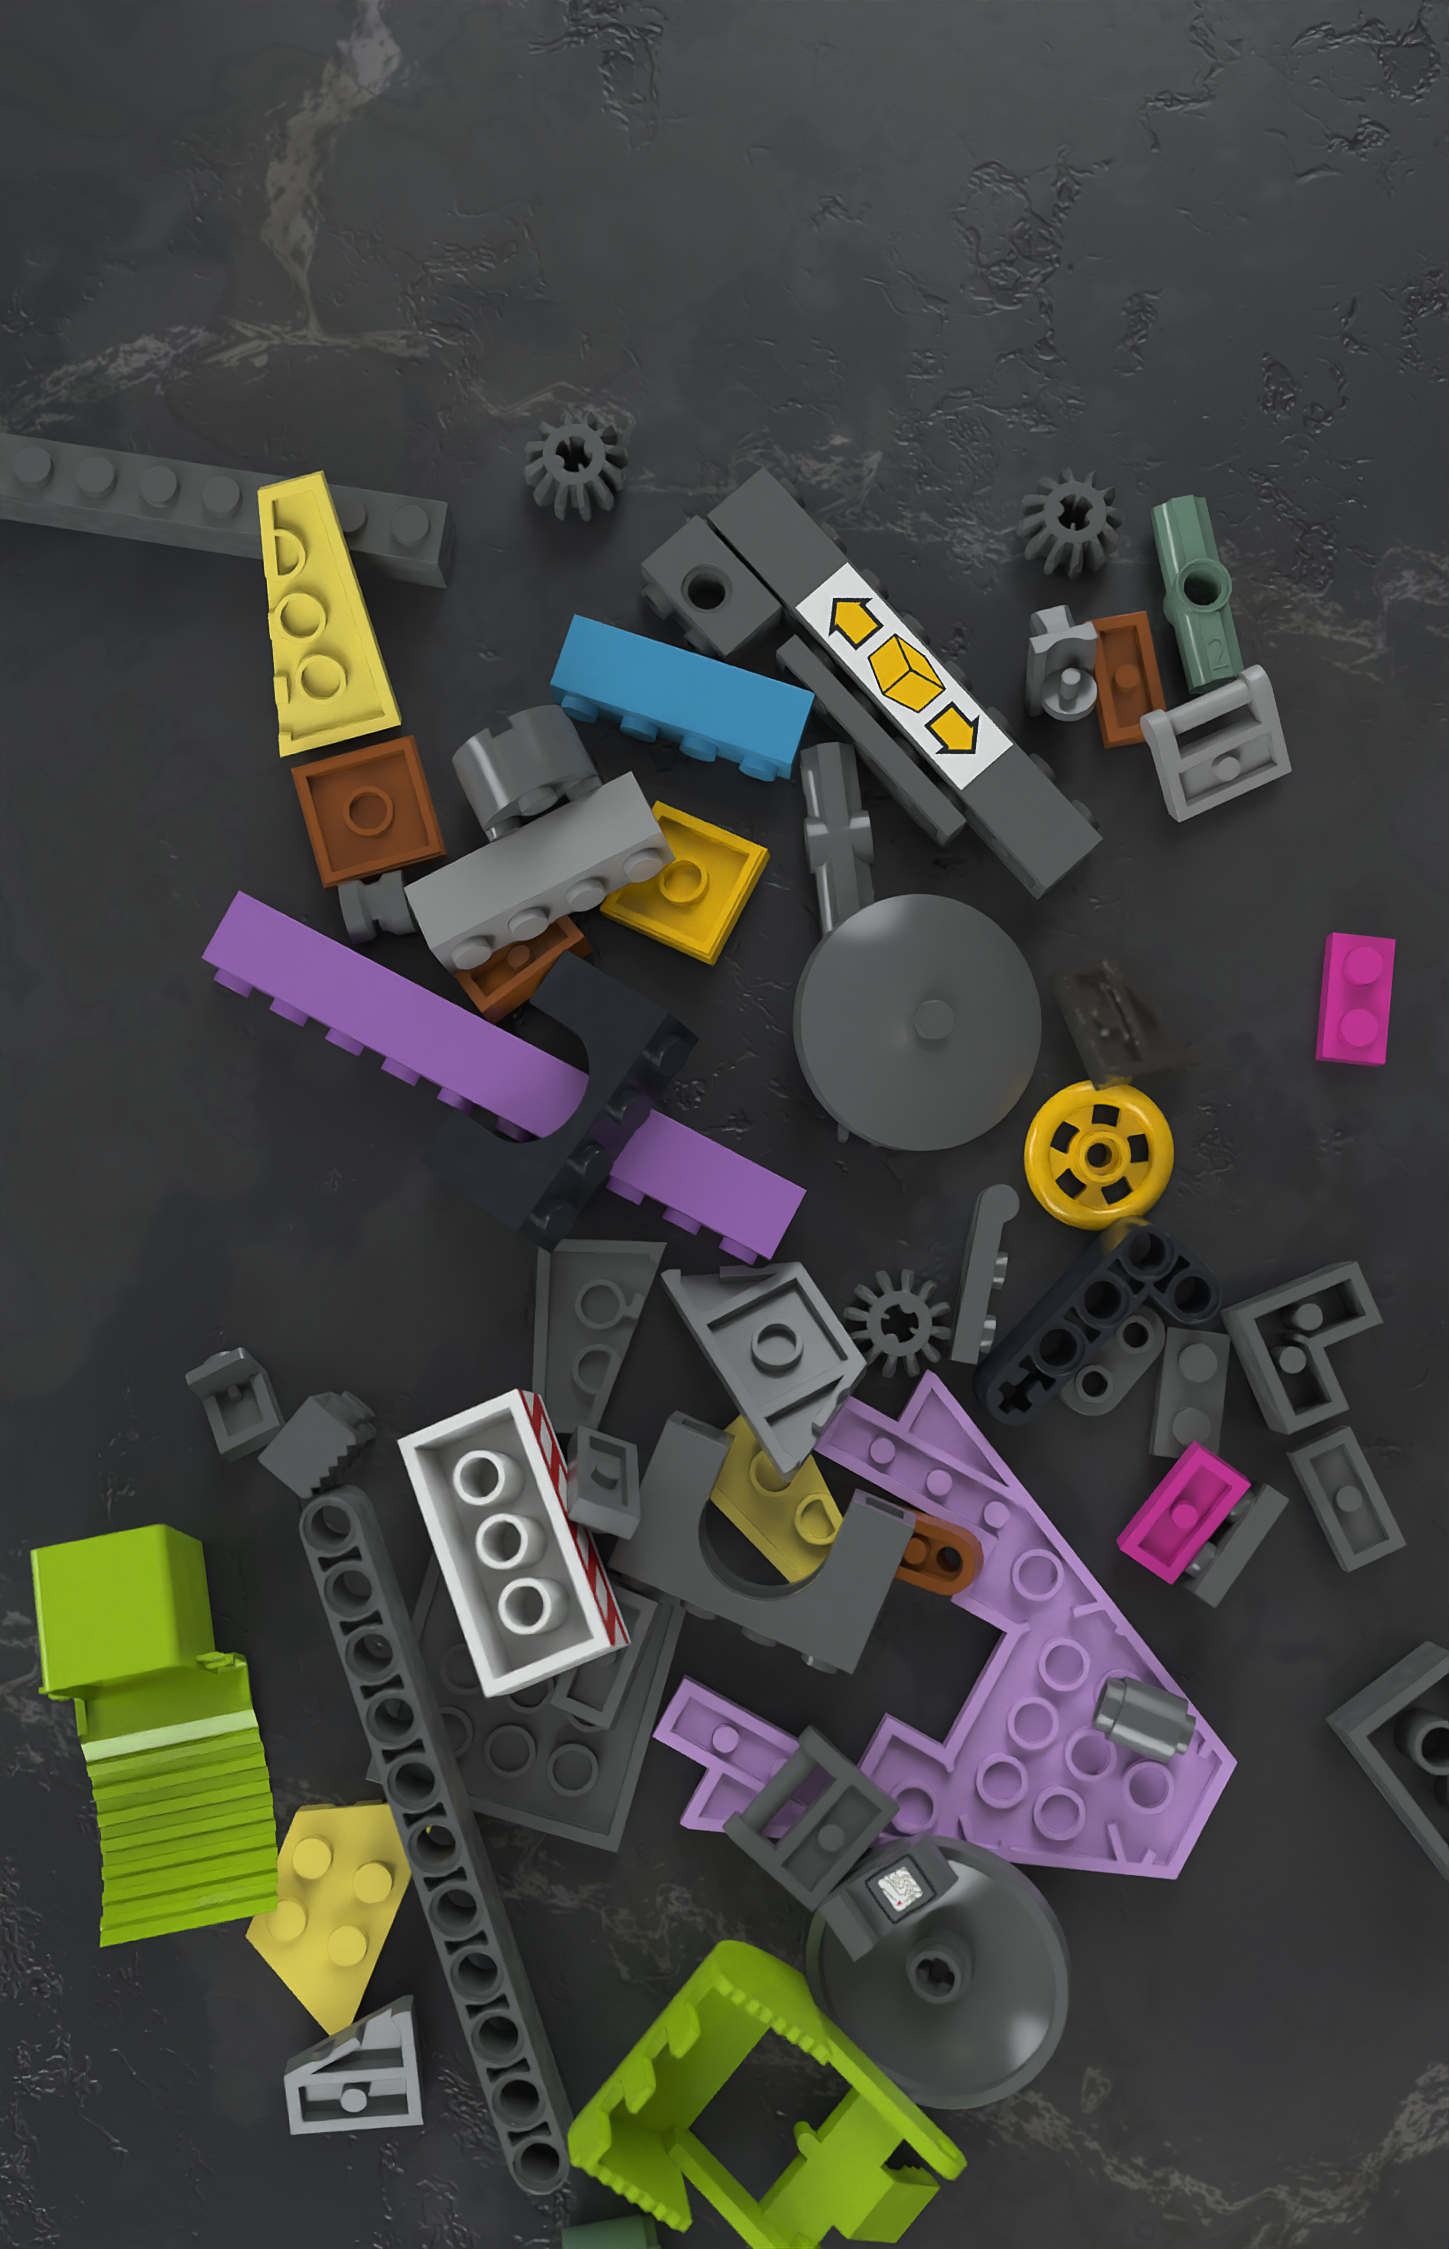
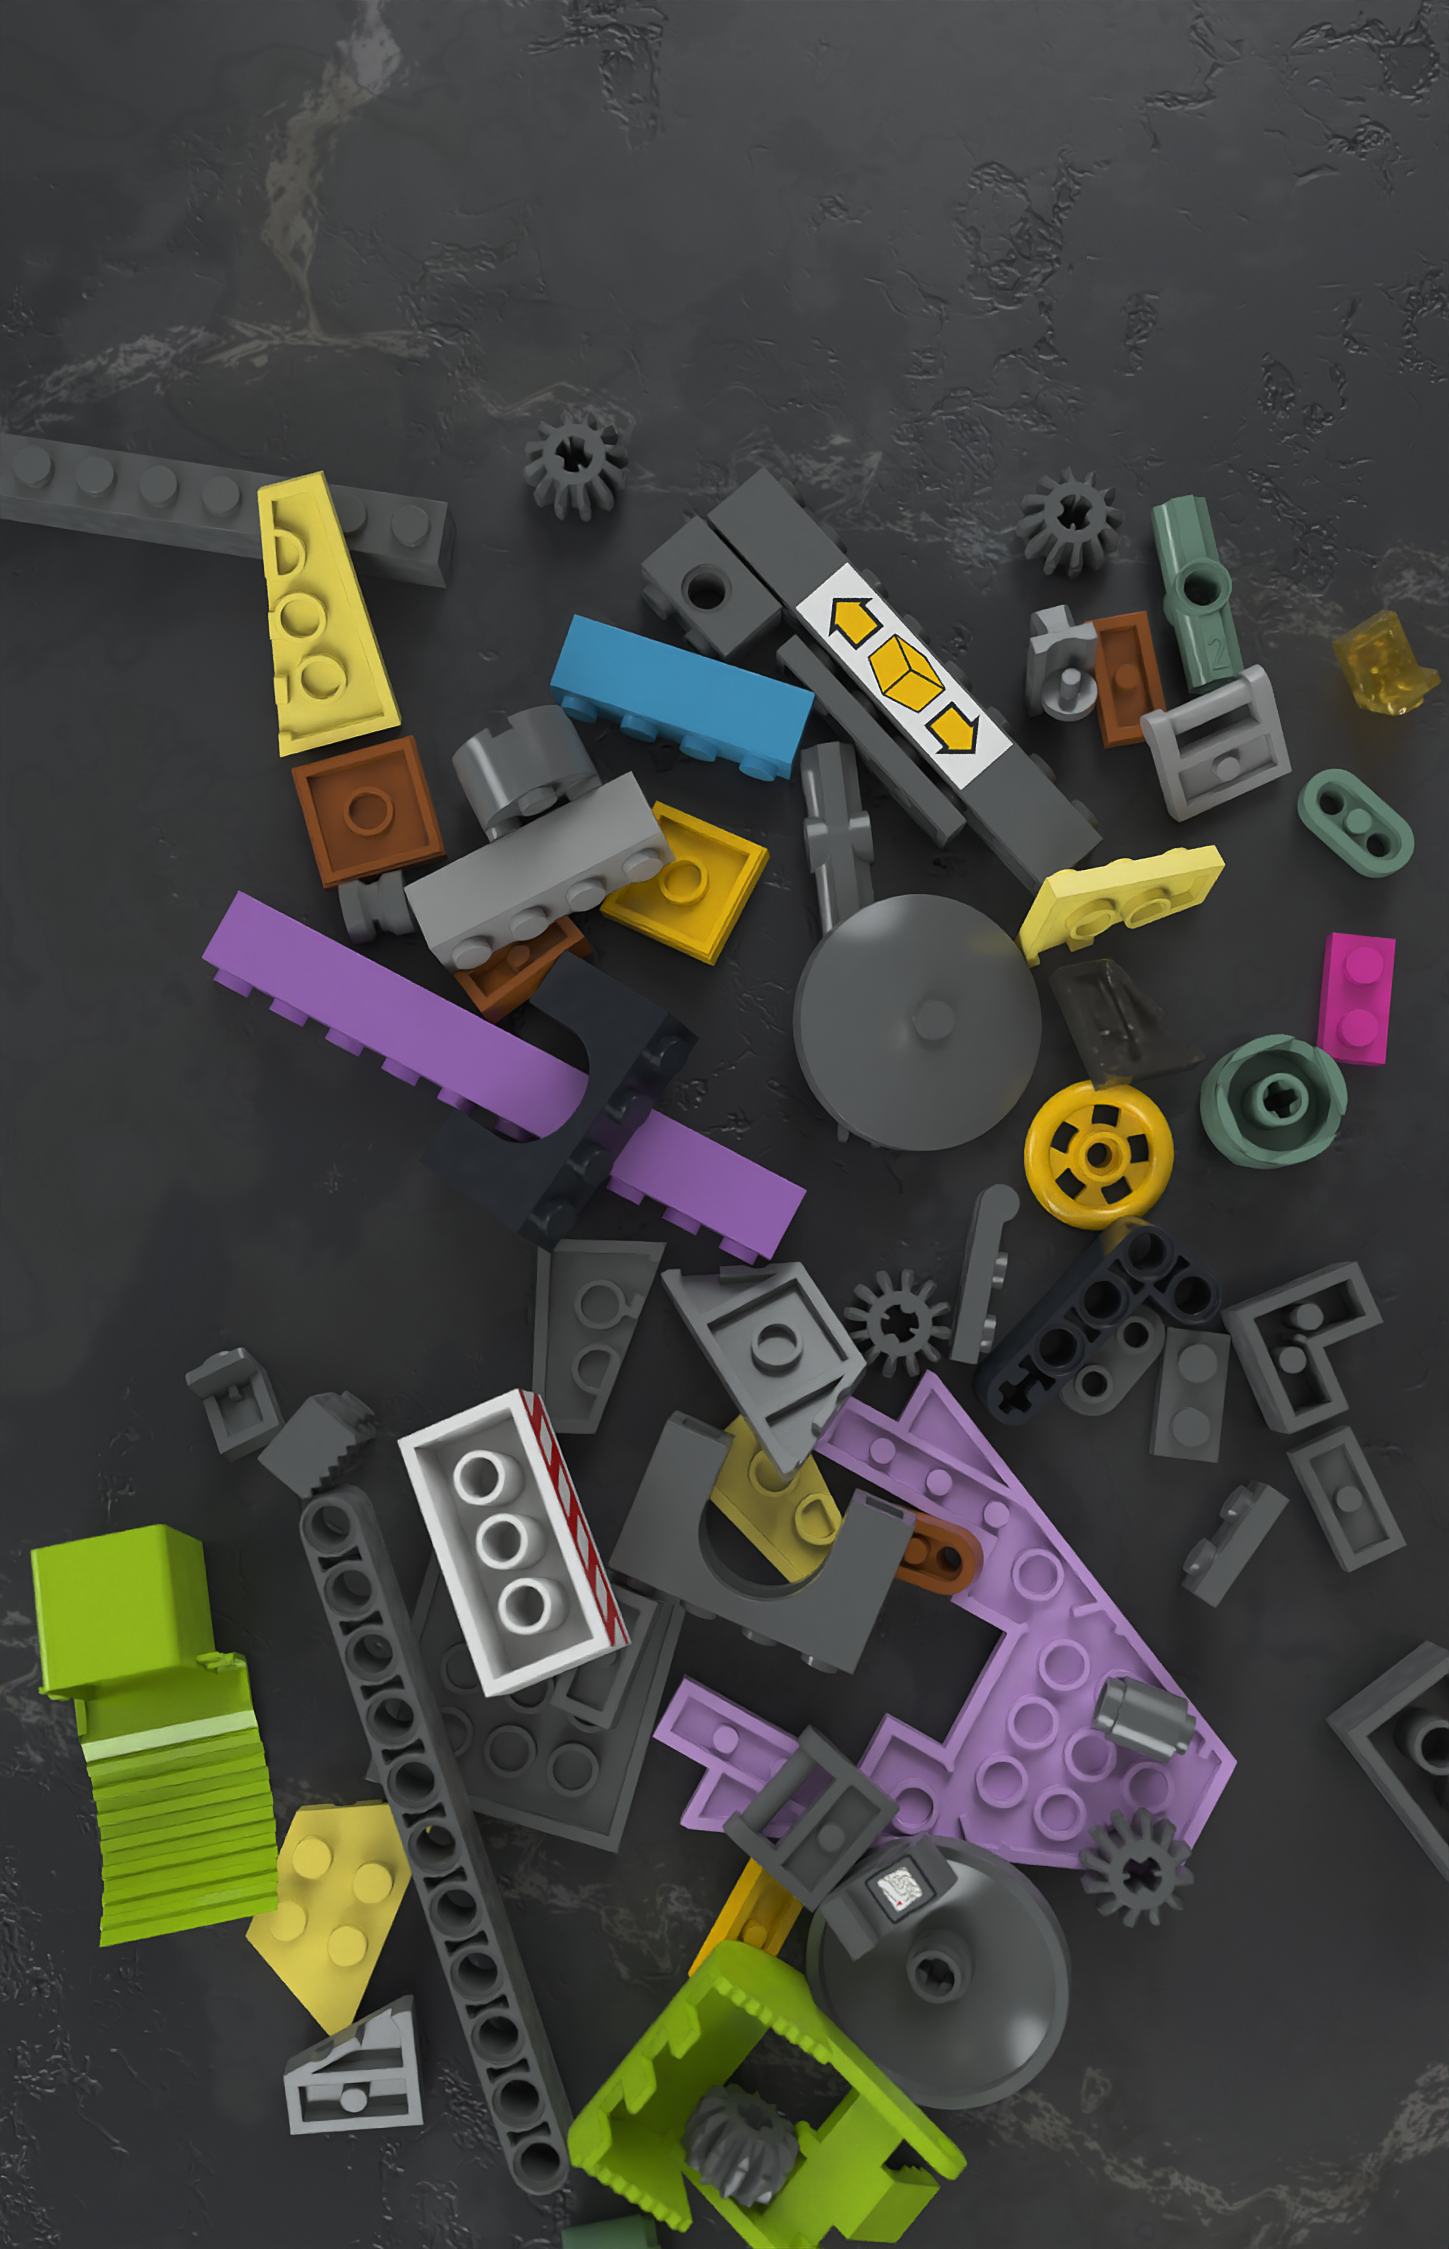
(603, 1483): dark grey plate -> none
(739, 2144): none -> dark grey gear
(755, 1914): none -> yellow plate
(1087, 902): none -> light yellow wing
(1126, 1889): none -> dark grey gear
(1183, 1512): dark pink plate -> none
(1310, 1096): none -> sand green brick
(1357, 818): none -> sand green plate
(1383, 666): none -> clear yellow bracket

